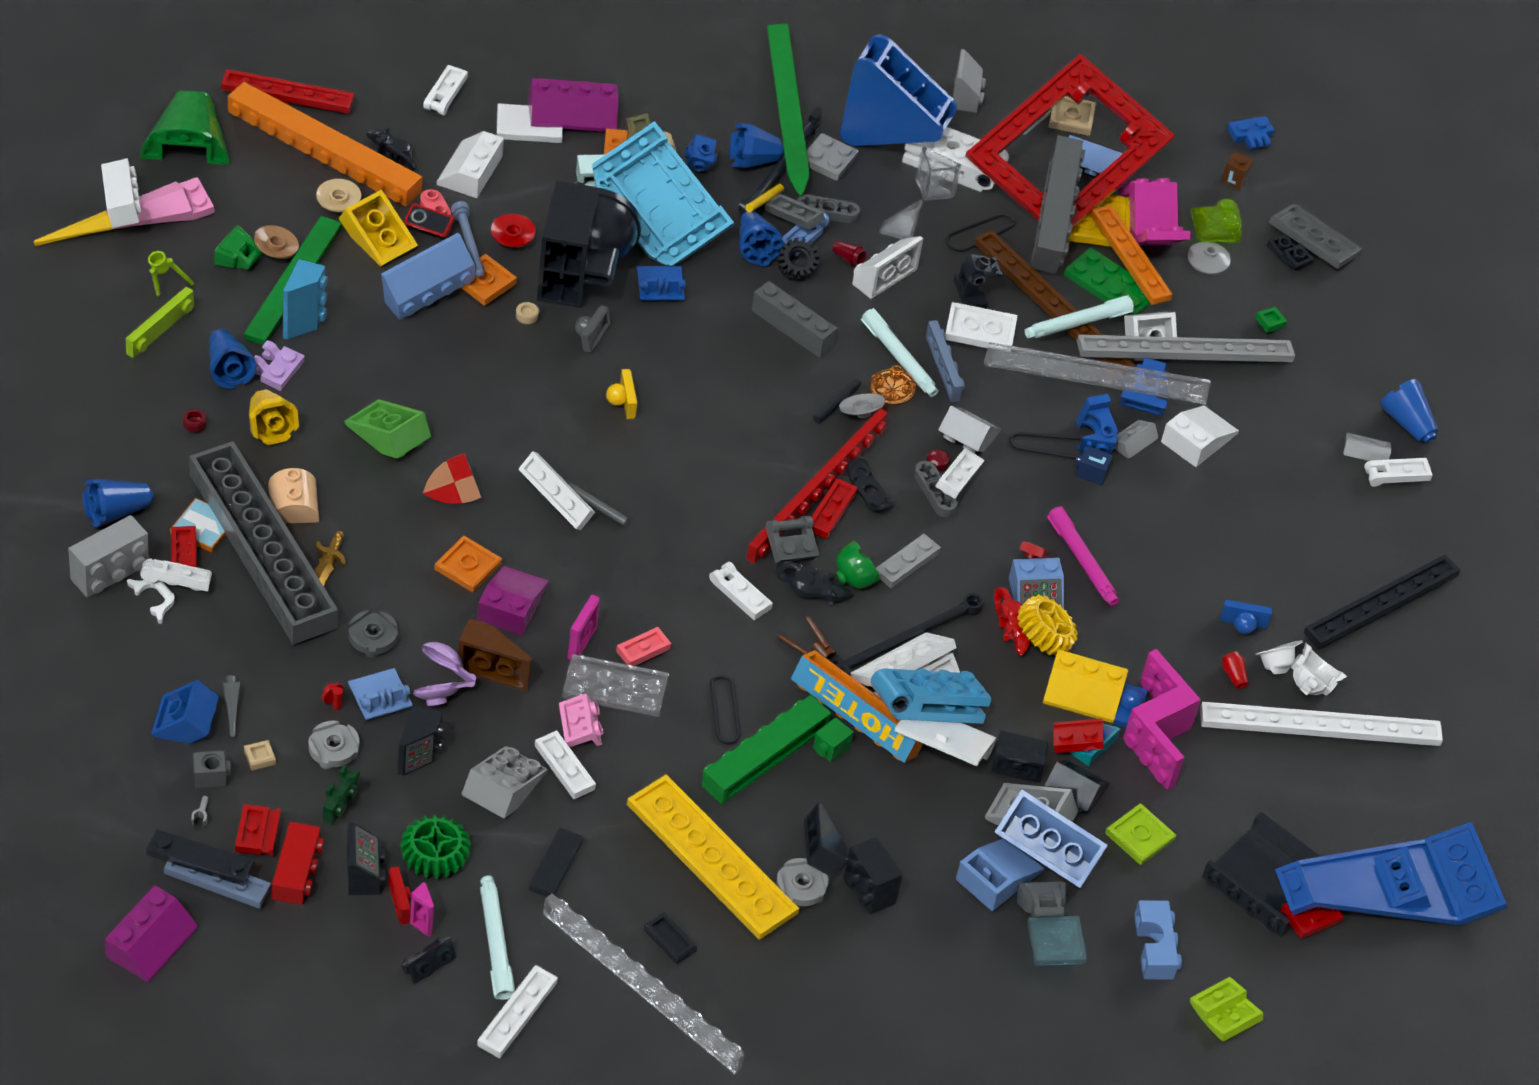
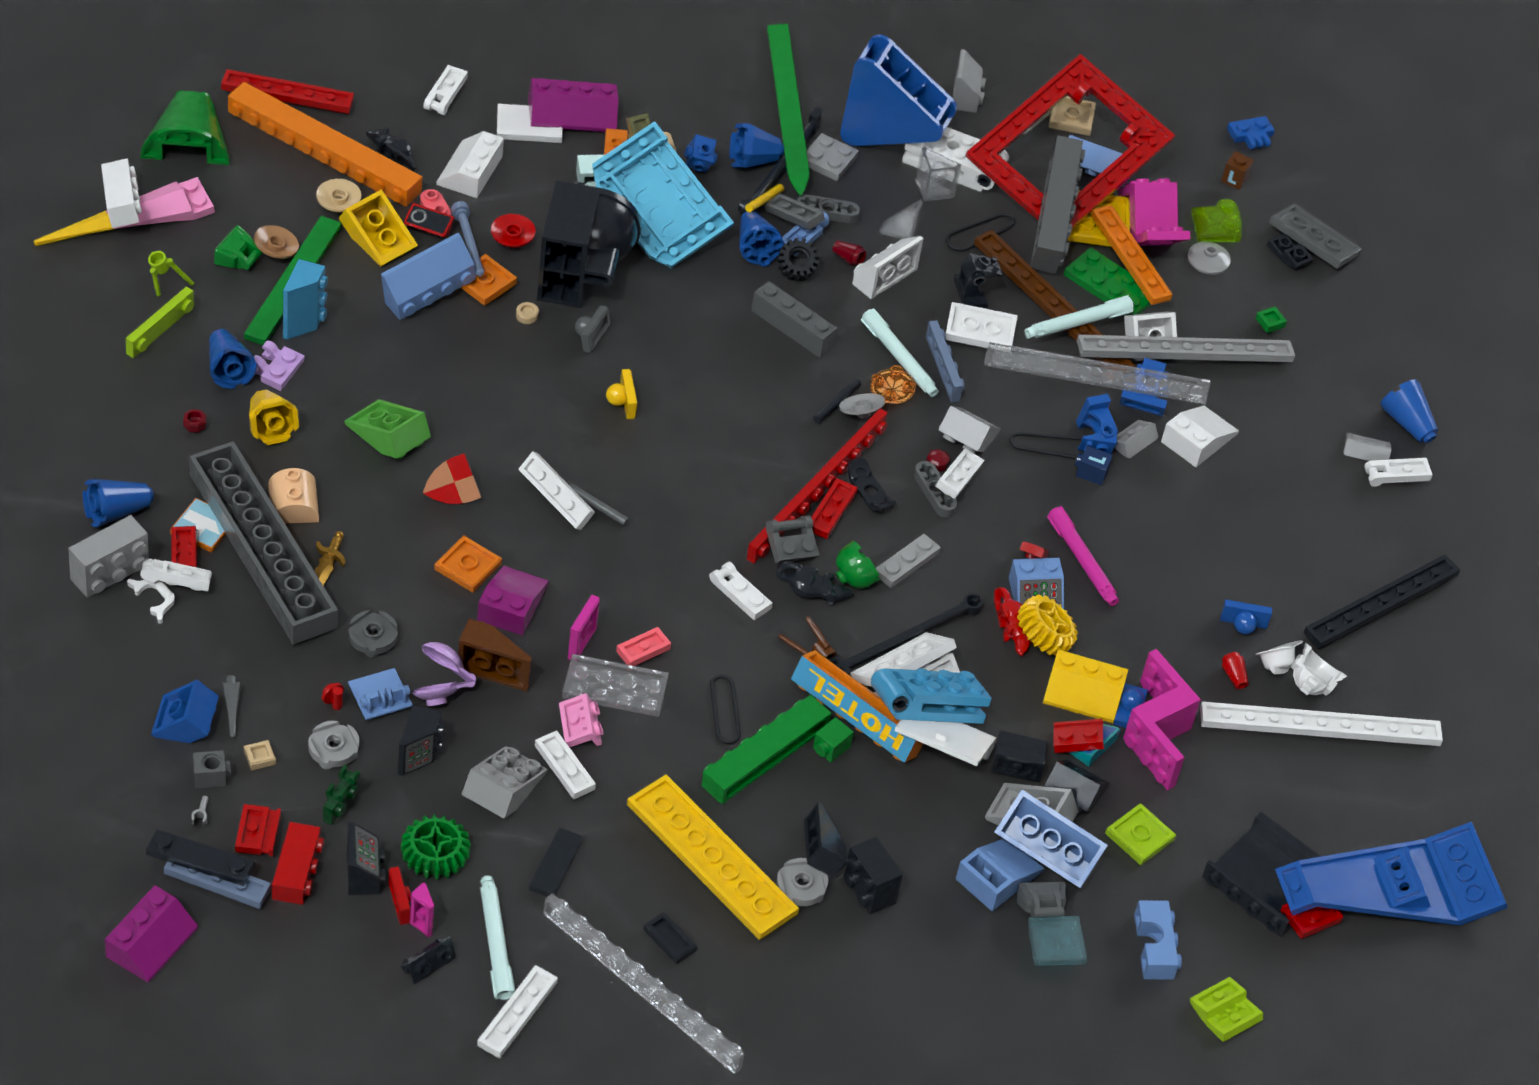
(660, 283): blue hinge -> none

